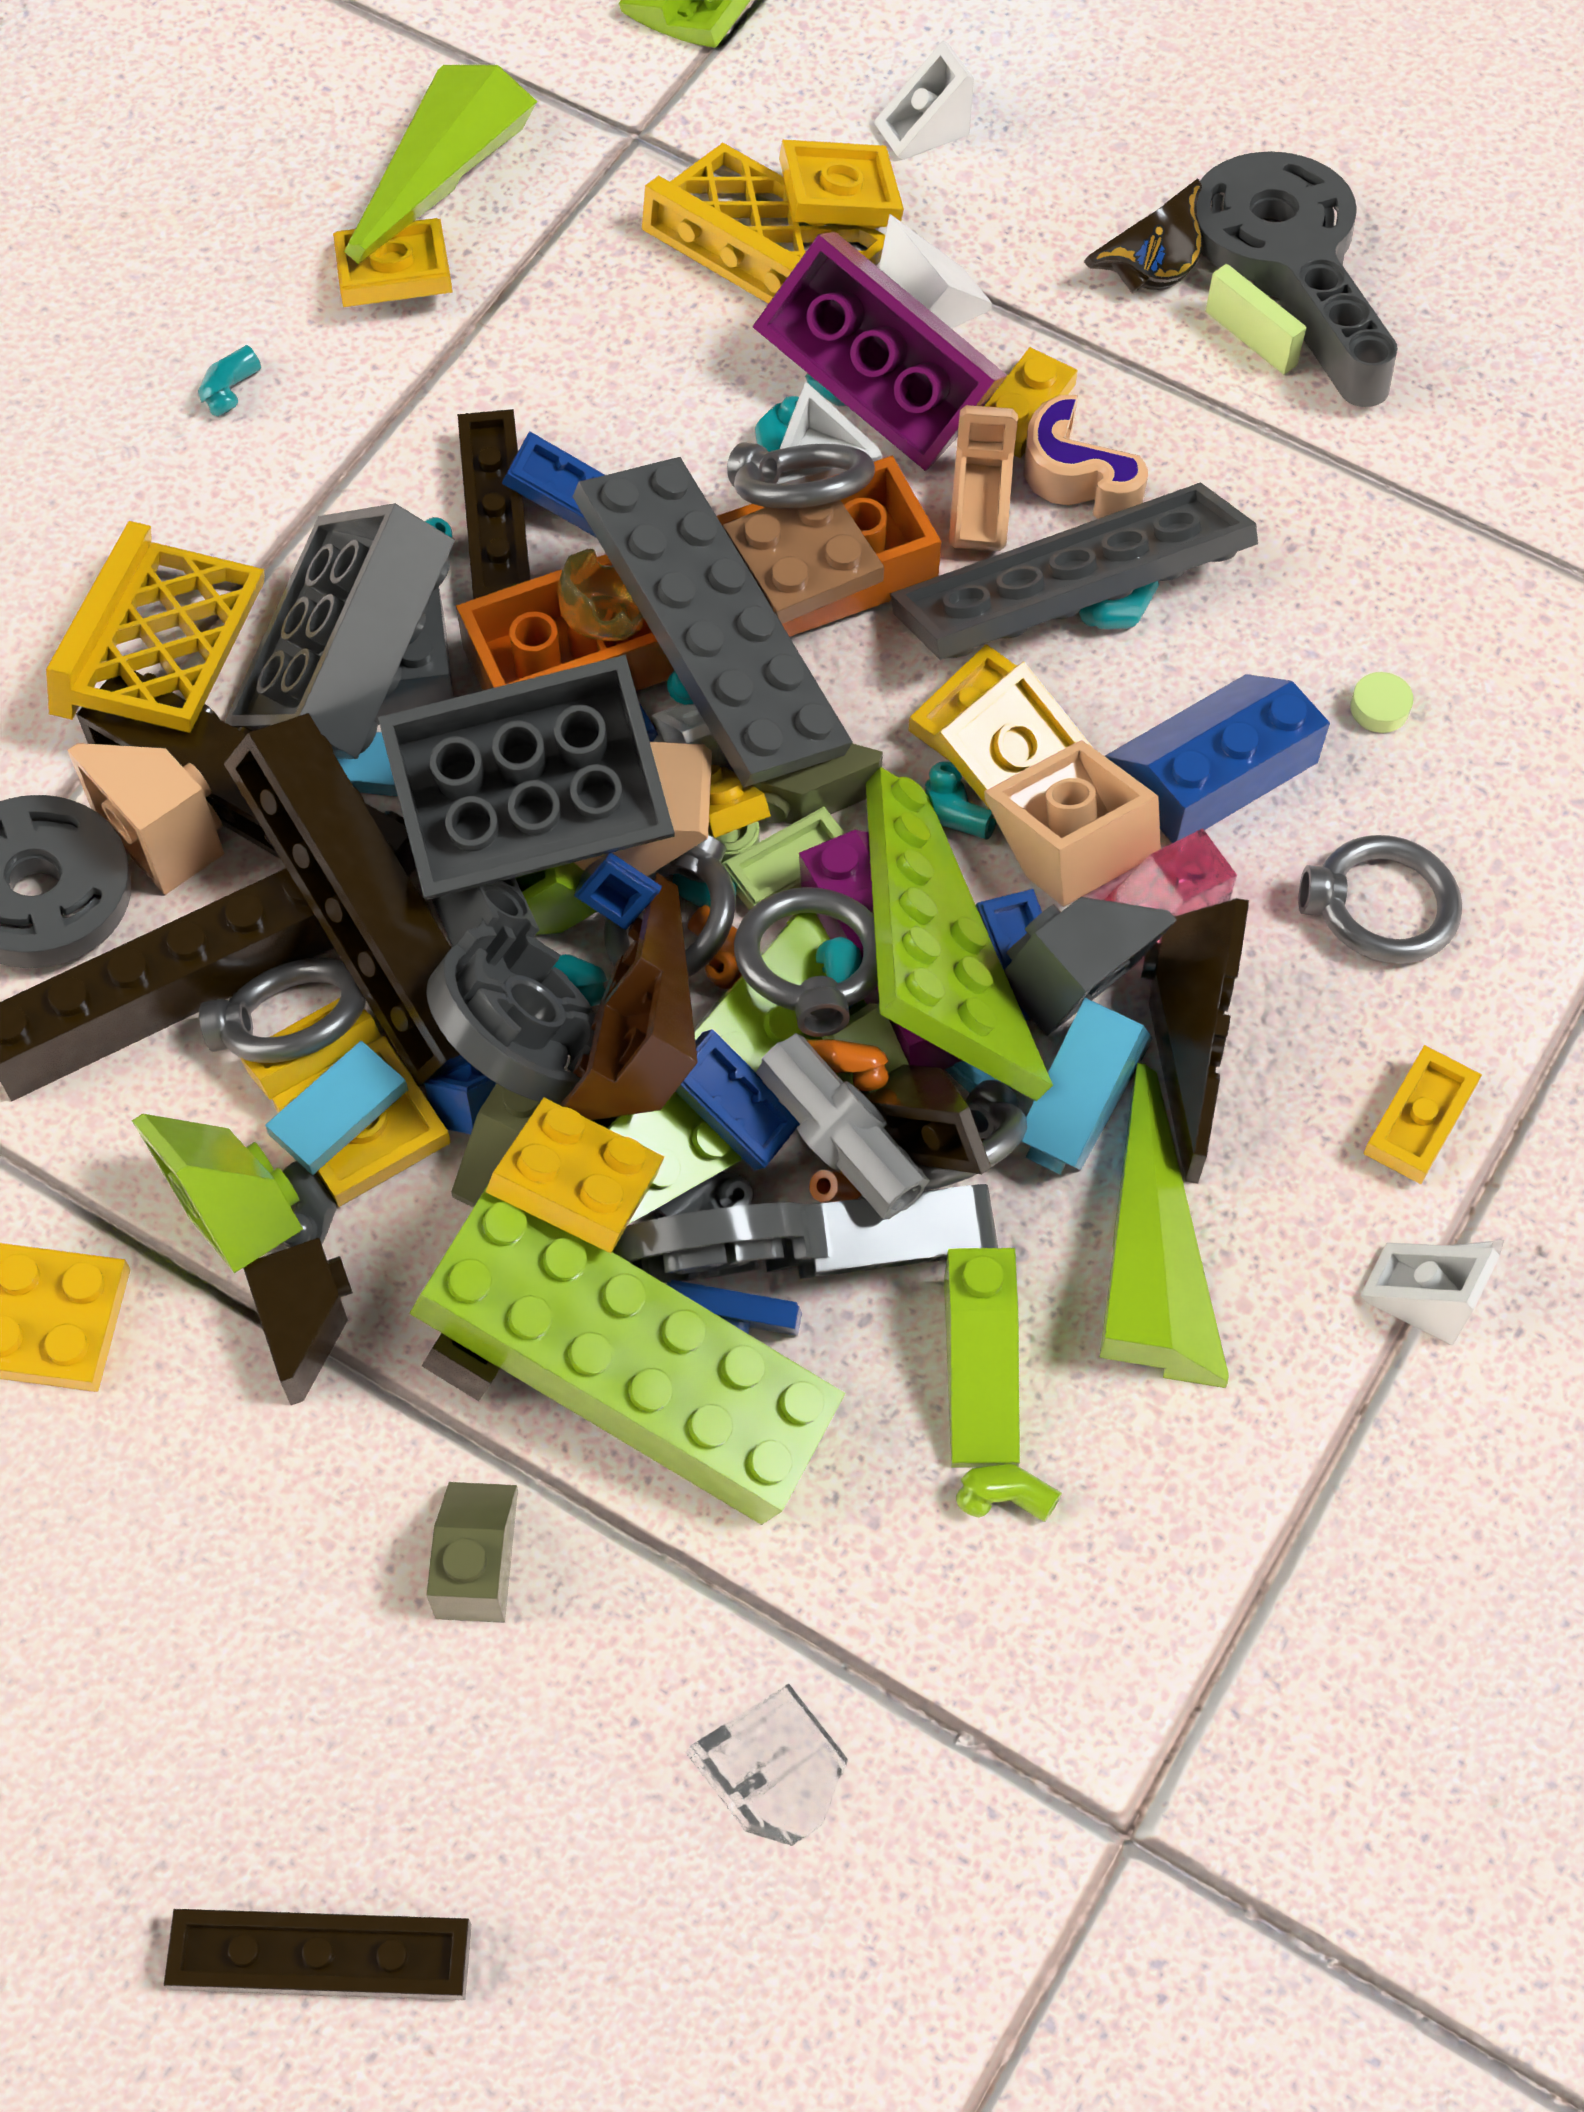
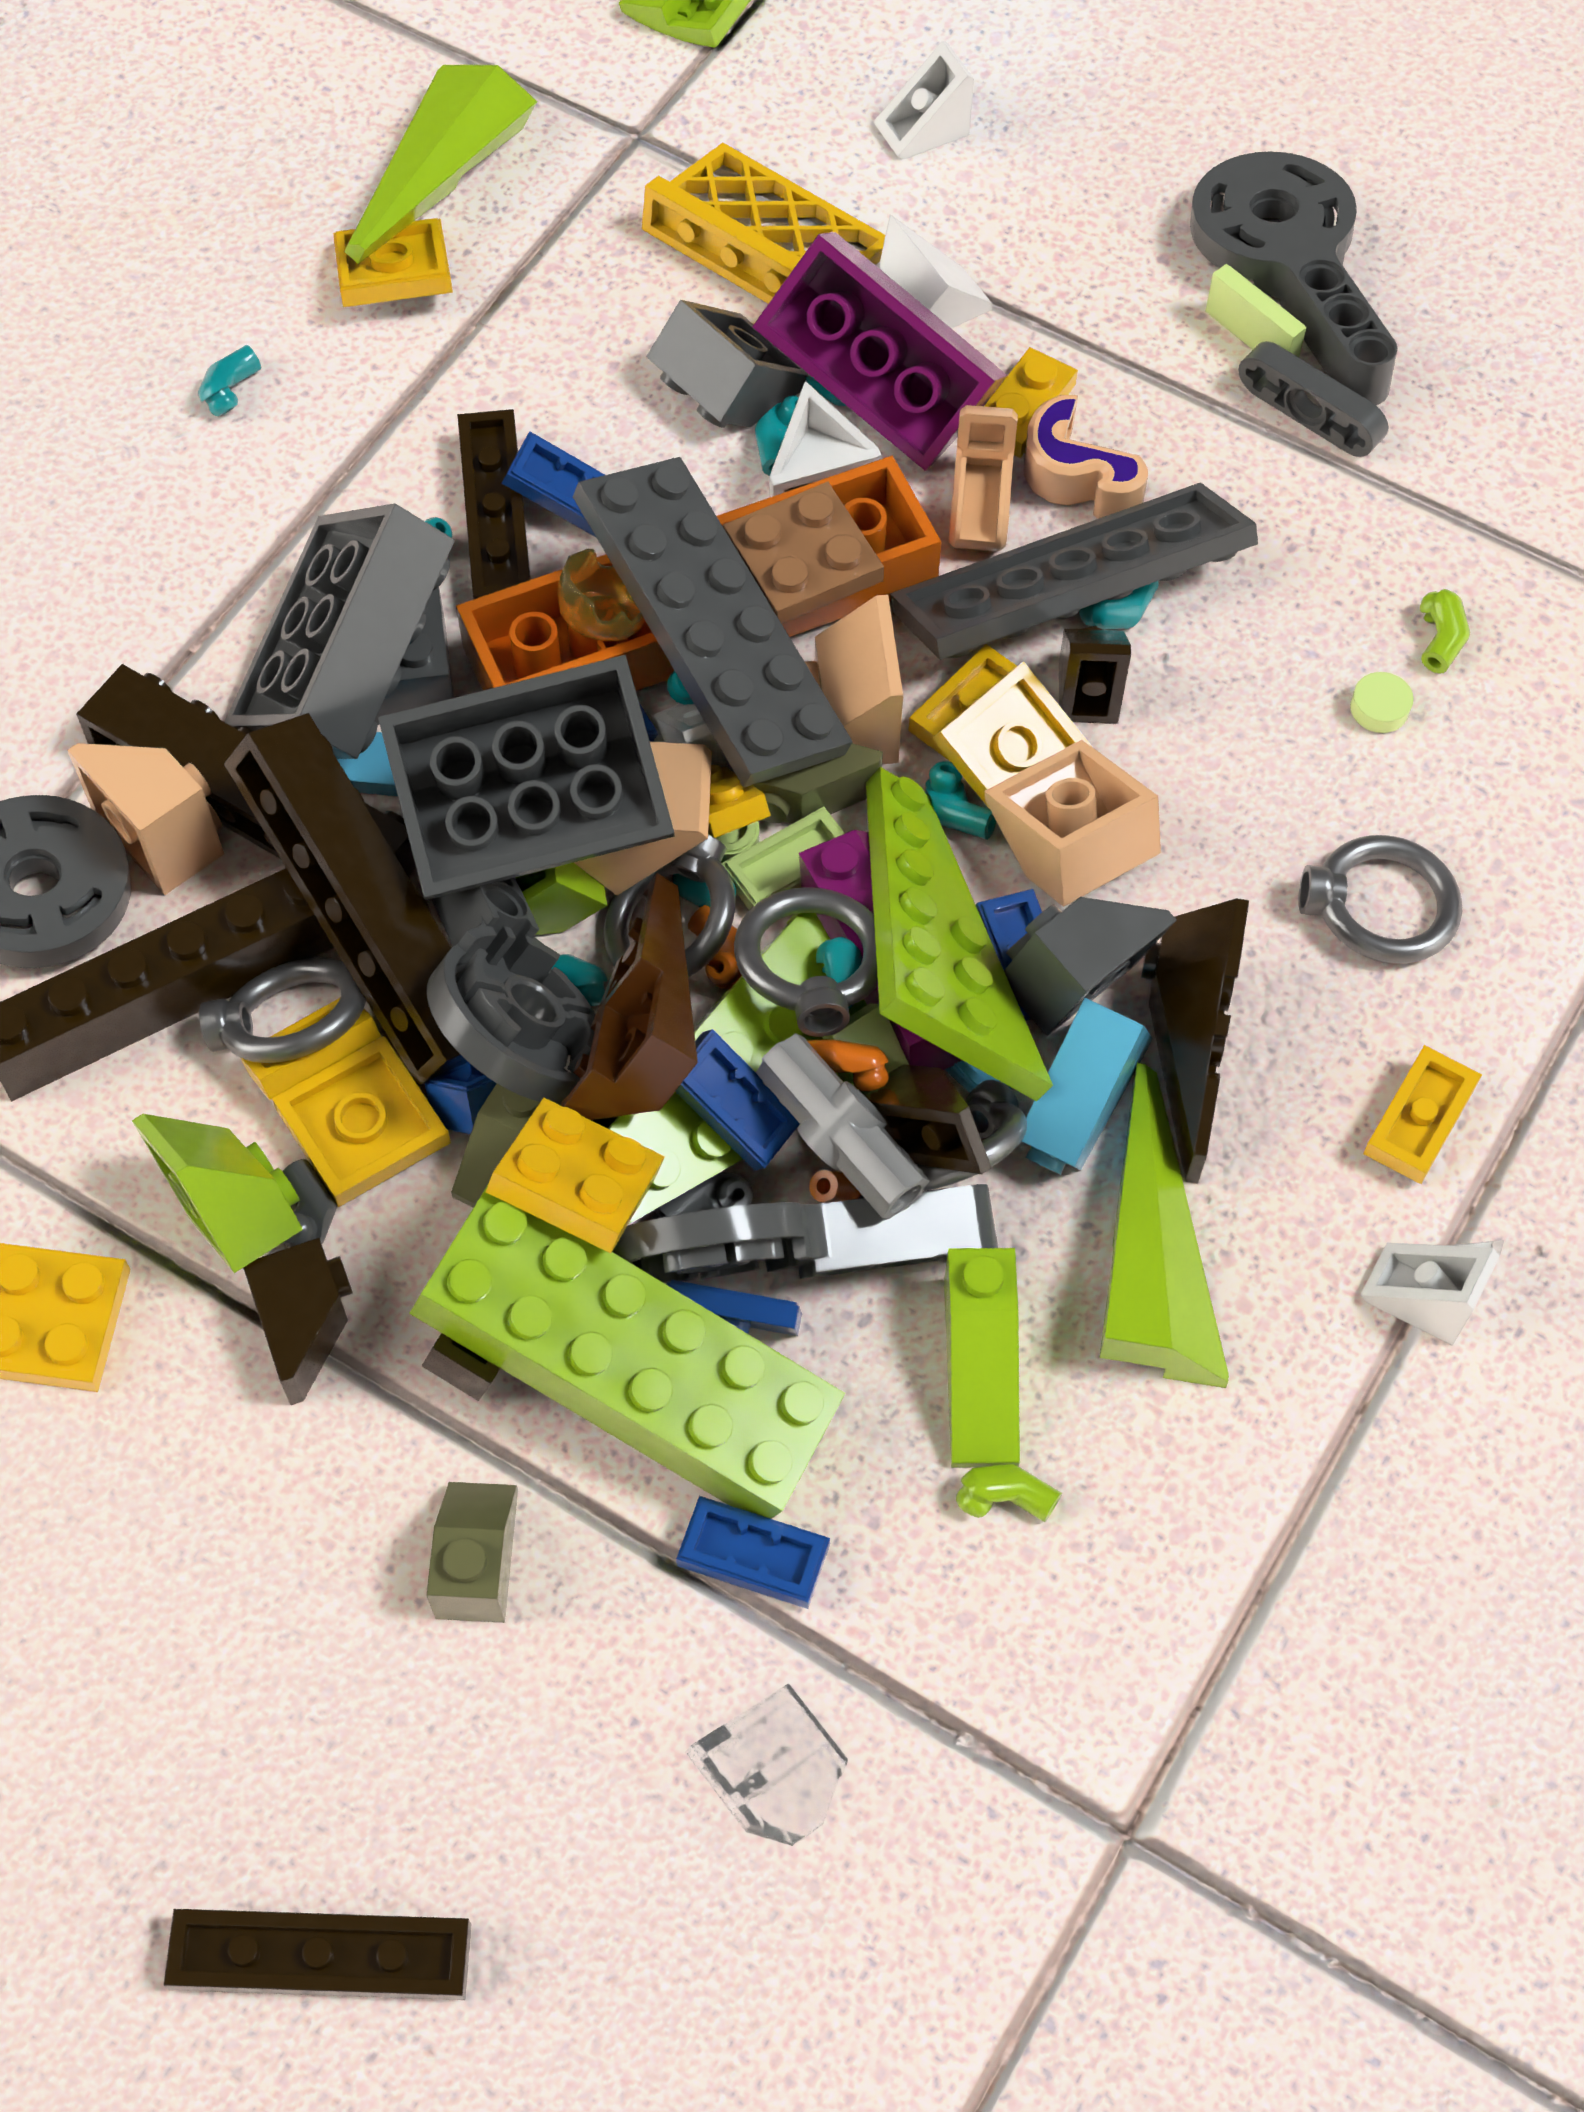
(111, 618): yellow fence -> none
(336, 1107): medium azure tile -> none
(616, 889): blue slope -> none
(723, 364): none -> slope
(753, 1552): none -> blue plate
(757, 471): flat silver piece -> none
(840, 183): yellow plate -> none
(862, 677): none -> light nougat slope
(1093, 674): none -> dark brown slope
(1157, 248): dark brown hat -> none
(1179, 877): clear pink slope -> none
(1225, 751): blue slope -> none
(1345, 416): none -> dark grey beam
(1448, 614): none -> lime arm

